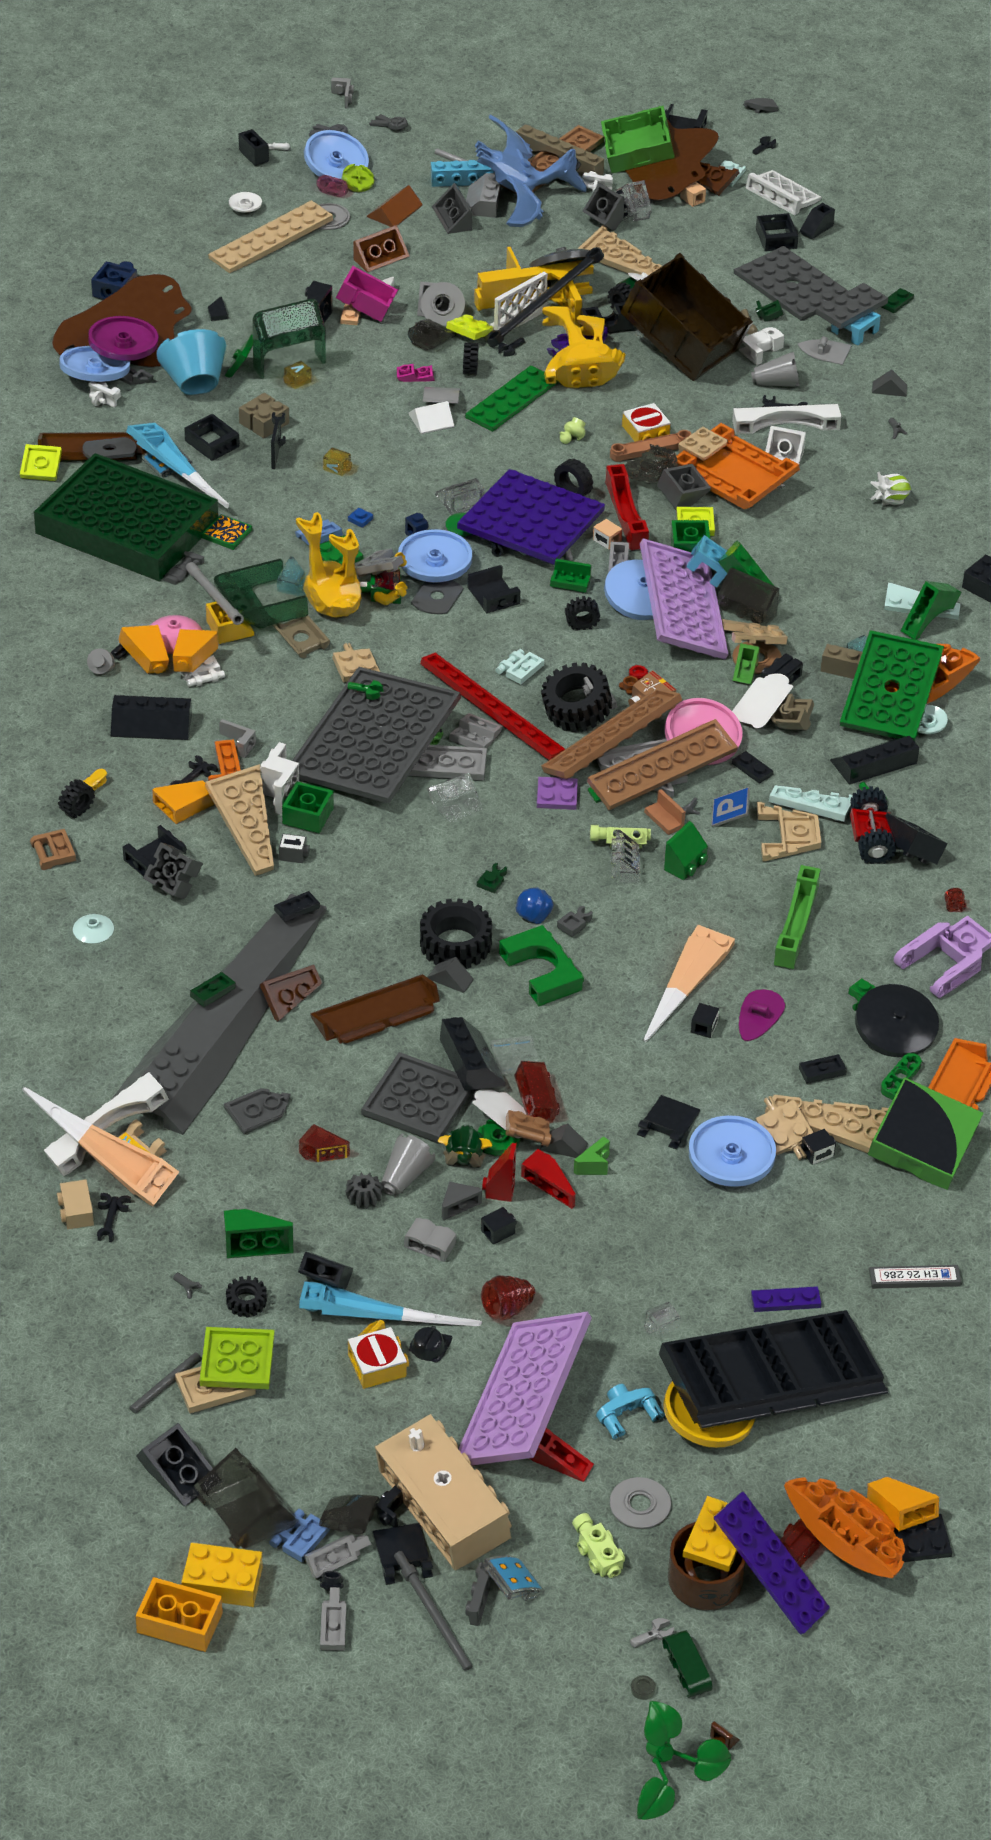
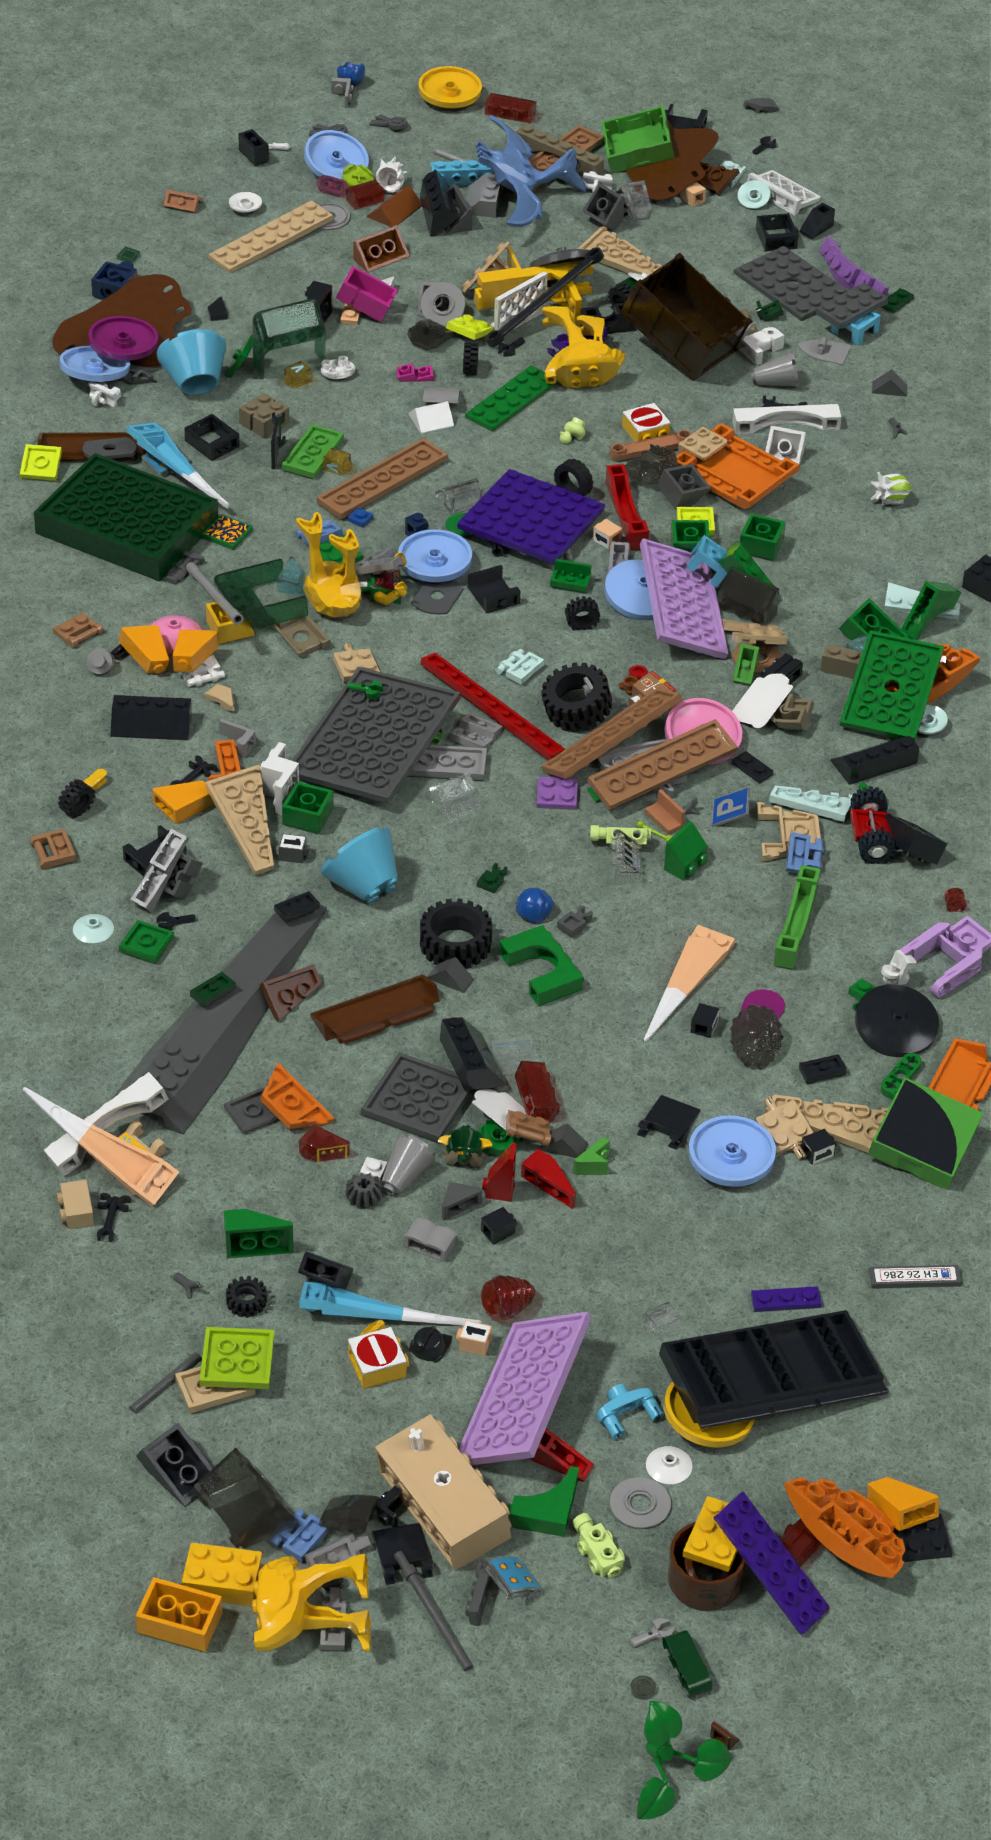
(75, 627): none -> medium nougat plate
(128, 254): none -> clear green tile
(146, 941): none -> green plate
(162, 867): none -> light grey slope
(172, 921): none -> black bar
(182, 201): none -> nougat panel
(222, 695): none -> tan slope
(284, 1606): none -> yellow animal
(292, 1102): none -> orange wing
(308, 453): none -> bright green plate
(337, 368): none -> white dish
(352, 71): none -> blue hair
(364, 865): none -> medium azure cone
(365, 194): none -> clear red brick
(375, 1167): none -> white plate
(382, 478): none -> medium nougat plate
(390, 176): none -> white hair
(437, 203): none -> black slope
(450, 87): none -> yellow dish
(474, 1337): none -> brick
(492, 263): none -> tan bracket
(510, 108): none -> clear red brick
(546, 1511): none -> green arch
(640, 824): none -> lime hinge
(665, 1471): none -> white dish
(754, 189): none -> light aqua dish
(756, 1036): none -> clear smoke hair
(763, 536): none -> green brick
(798, 852): none -> medium blue plate
(845, 271): none -> medium lavender piece
(869, 618): none -> green slope
(898, 968): none -> white hips

